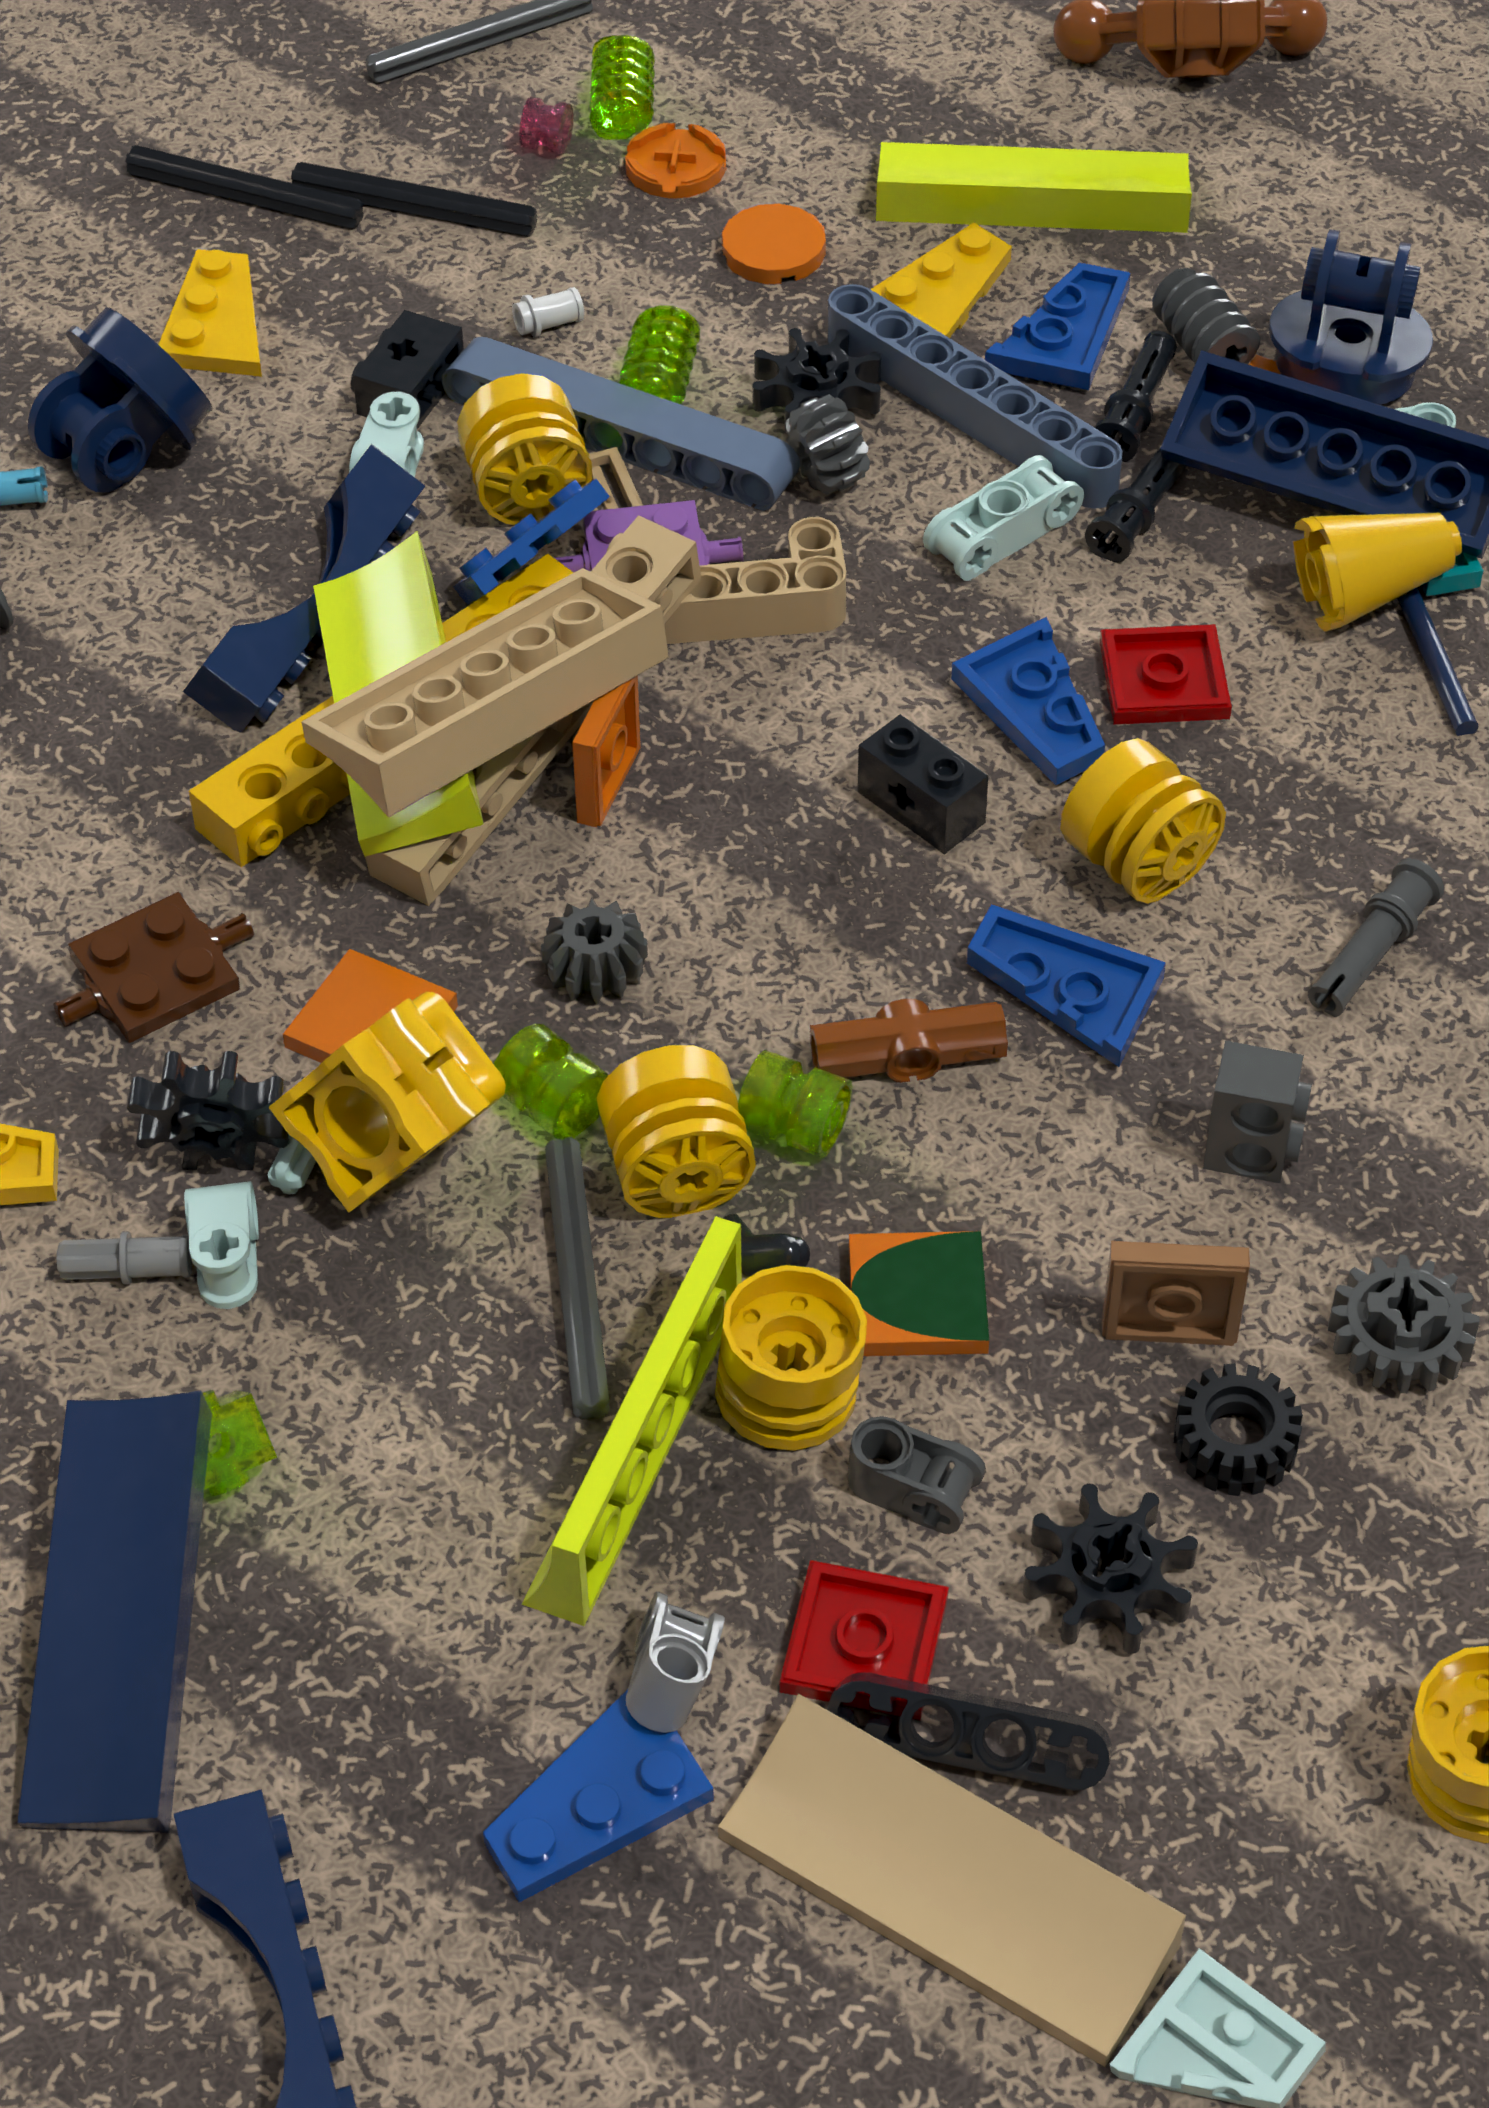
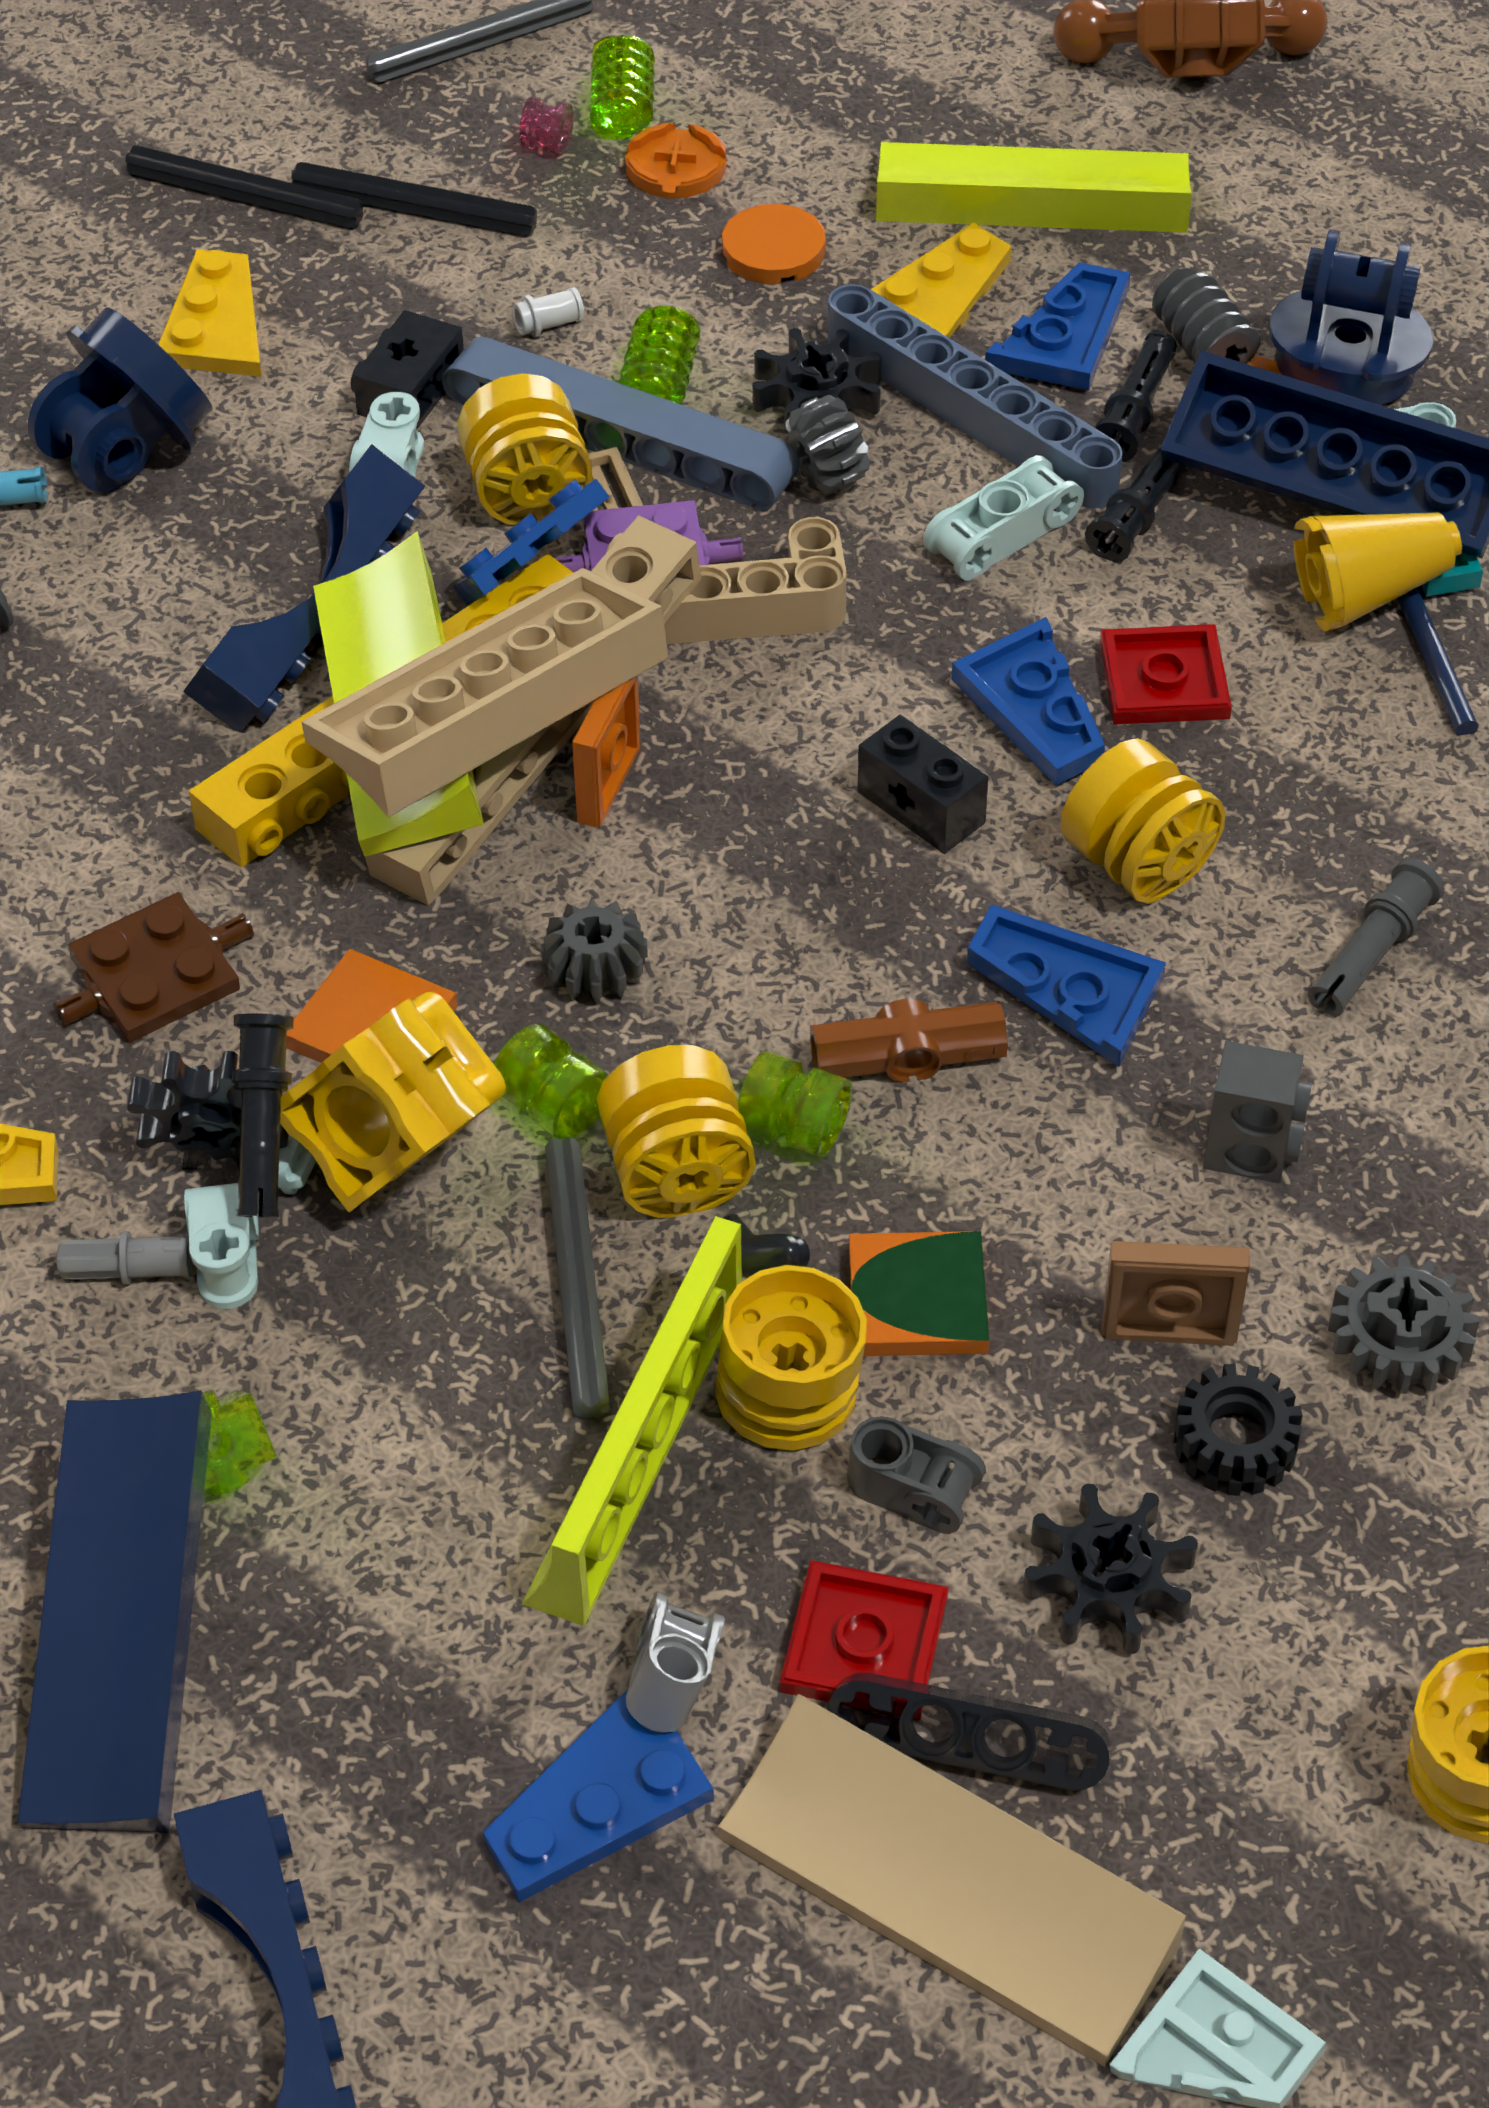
(261, 1080): none -> black pin

